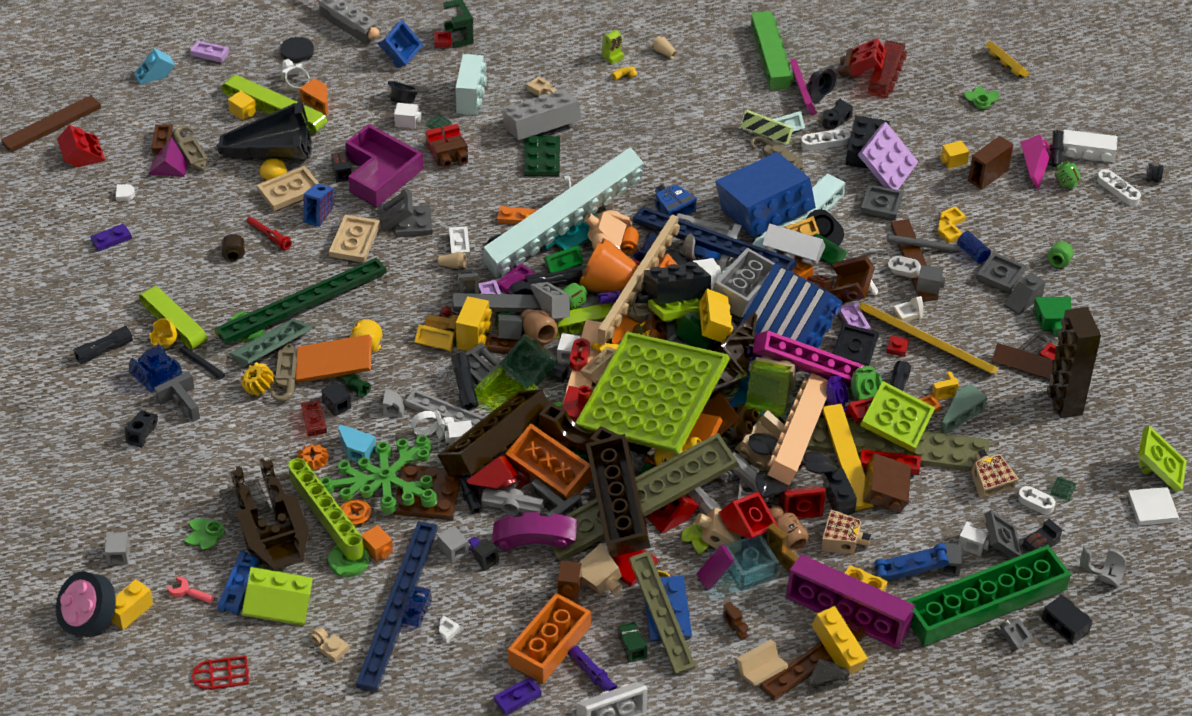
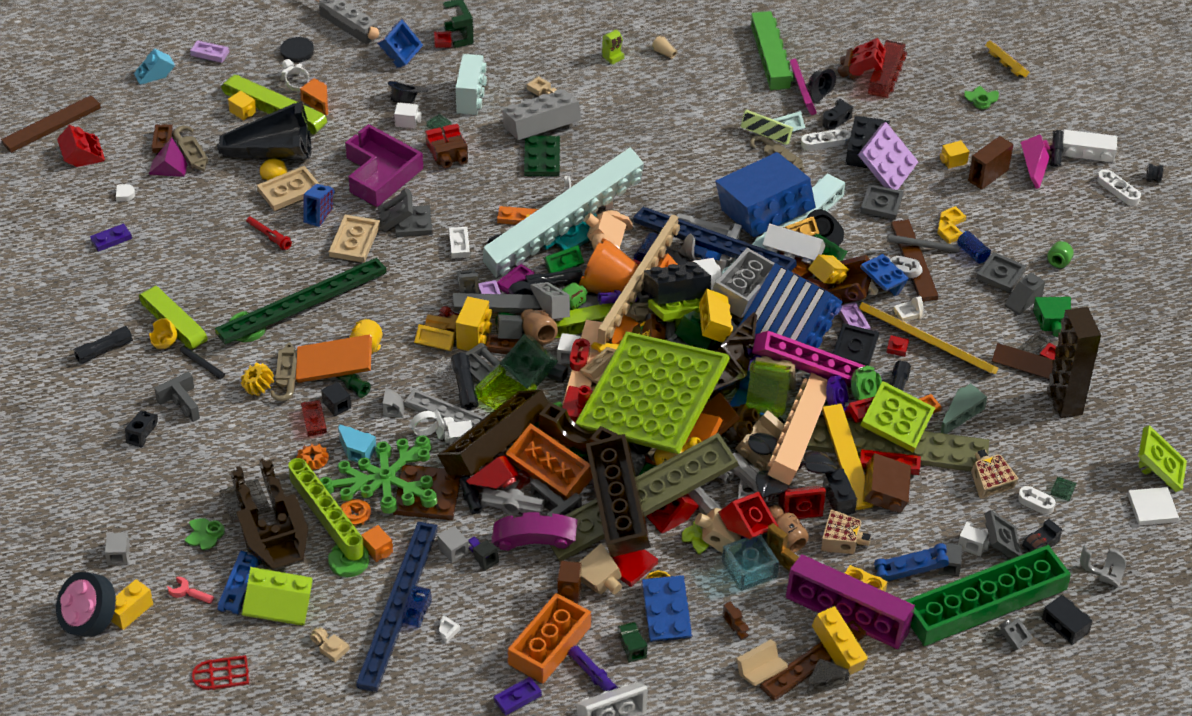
(154, 368): clear blue brick -> none
(233, 247): dark brown head -> none
(270, 342): sand green slope -> none
(340, 164): black leg -> none
(454, 260): tan cone -> none
(624, 71): yellow arm -> none
(630, 241): orange brick -> none
(662, 613): olive plate -> none
(674, 200): blue torso -> none
(715, 567): magenta tile -> none
(828, 269): none -> yellow brick
(885, 274): none -> blue bracket
(930, 280): dark grey brick -> none
(945, 389): yellow bracket -> none
(1067, 175): bright green head -> none

